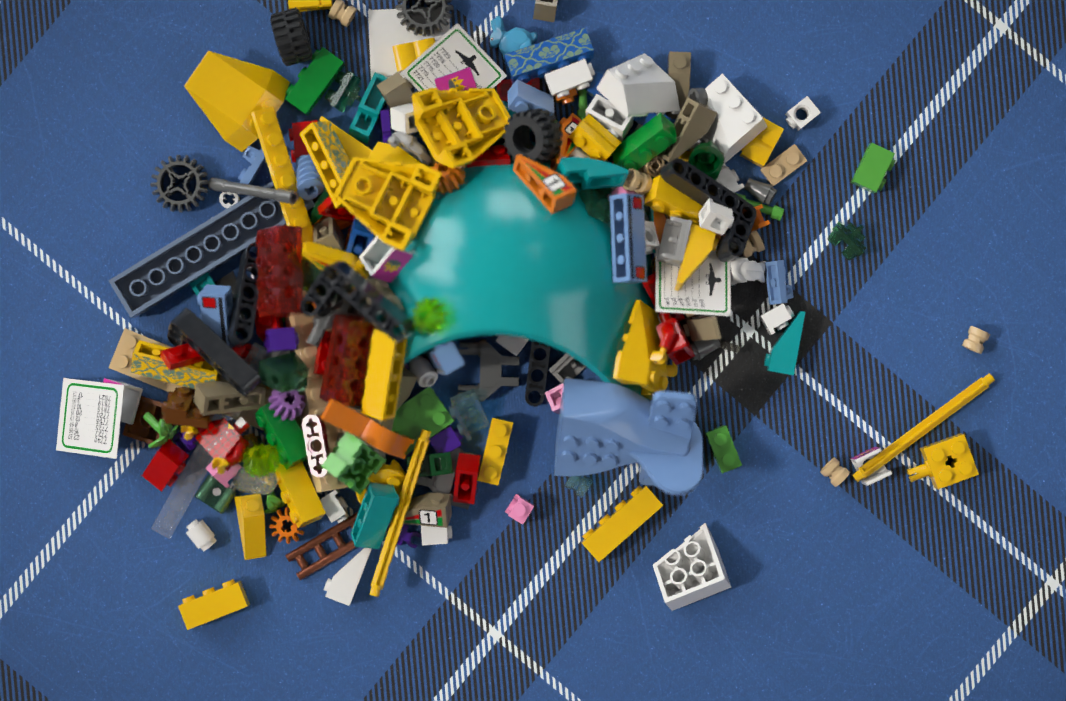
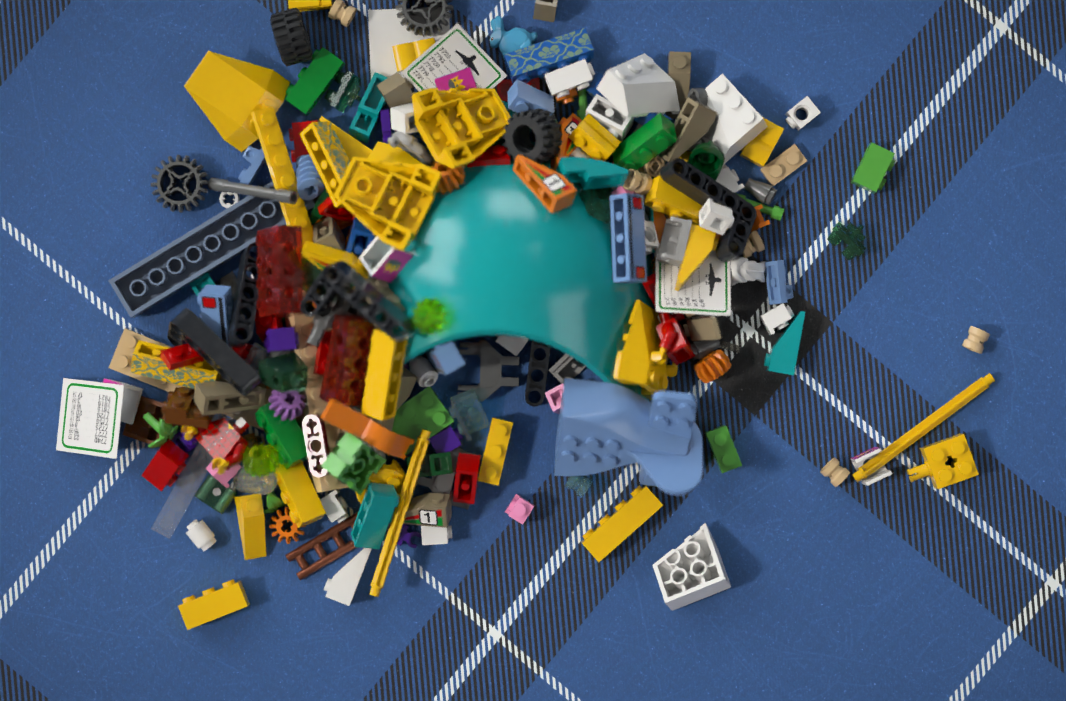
(712, 366): none -> orange gear

